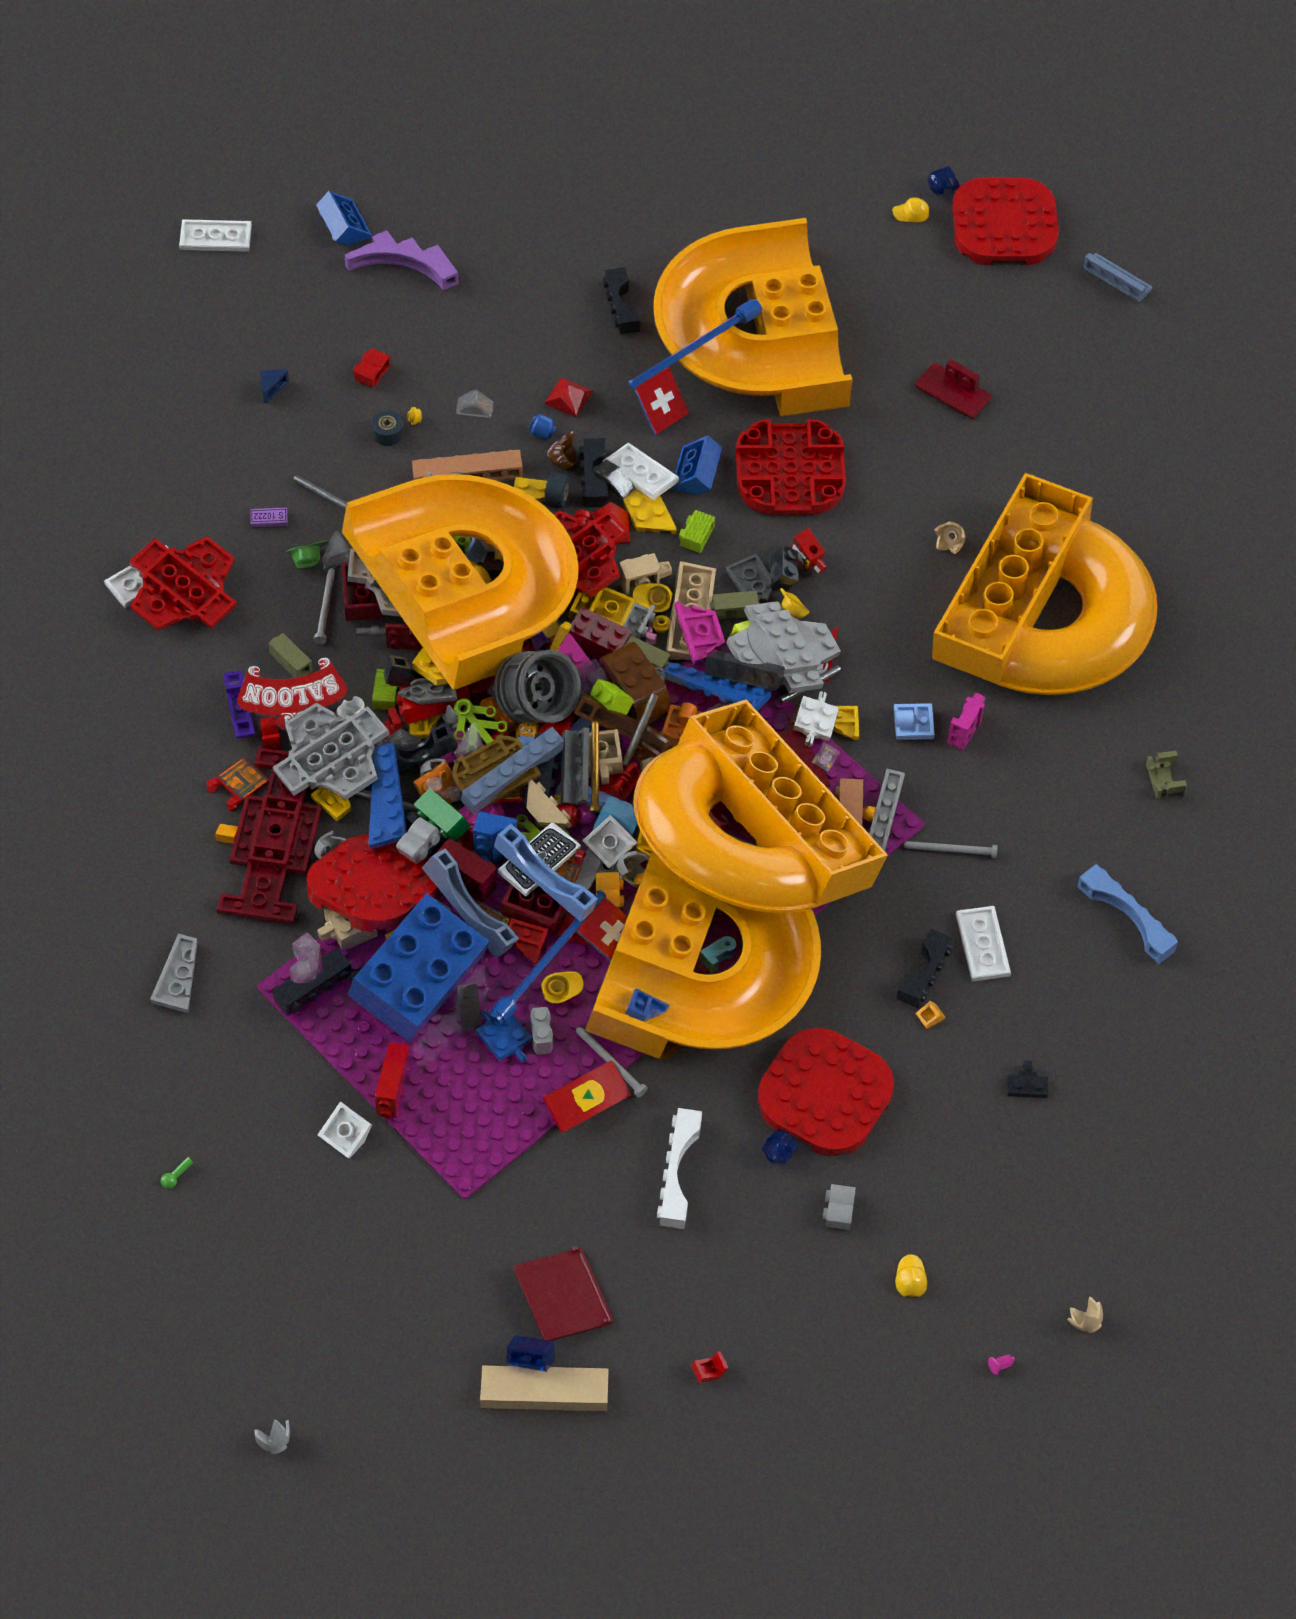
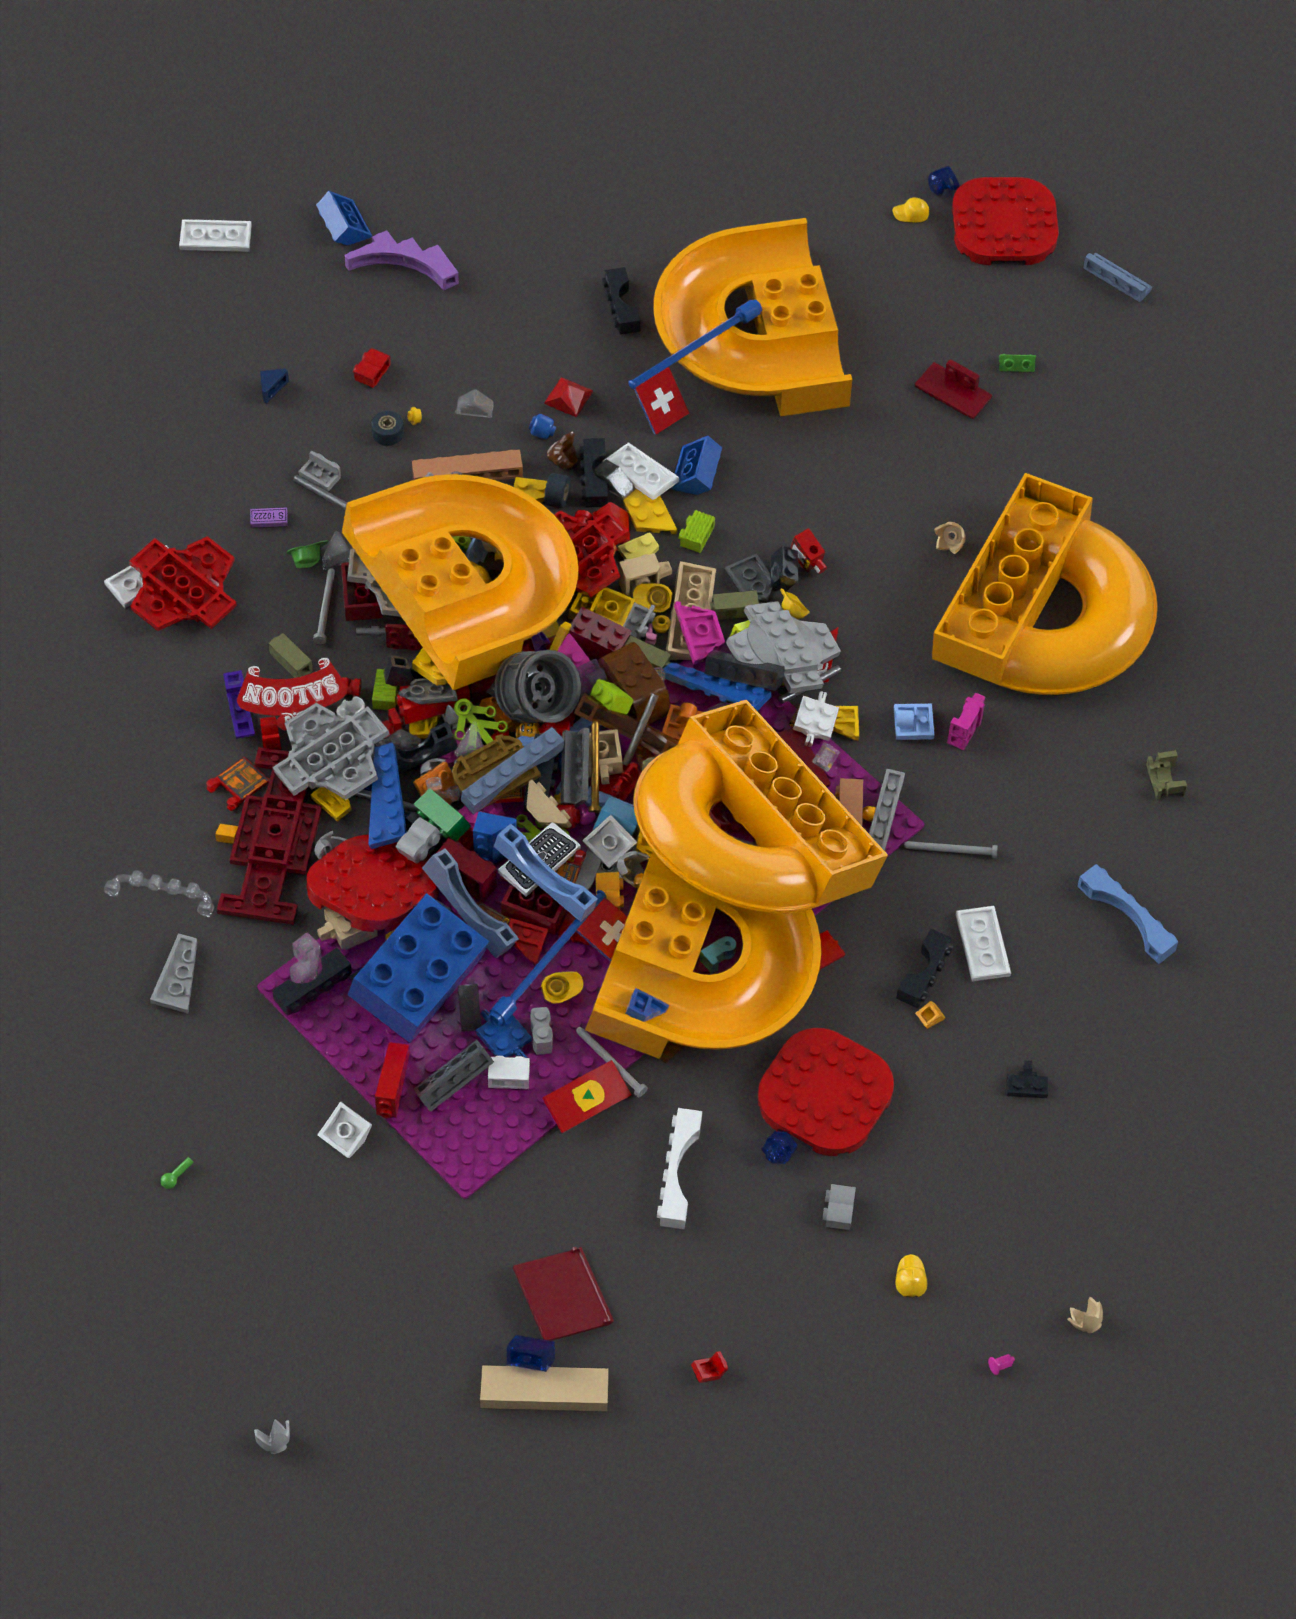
(155, 883): none -> clear bar
(320, 471): none -> light grey bracket
(353, 686): none -> red wheel
(453, 1075): none -> dark grey fence
(509, 1073): none -> white brick
(639, 546): none -> light yellow wing
(790, 467): red plate -> none
(829, 950): none -> red piece
(1020, 363): none -> bright green hinge

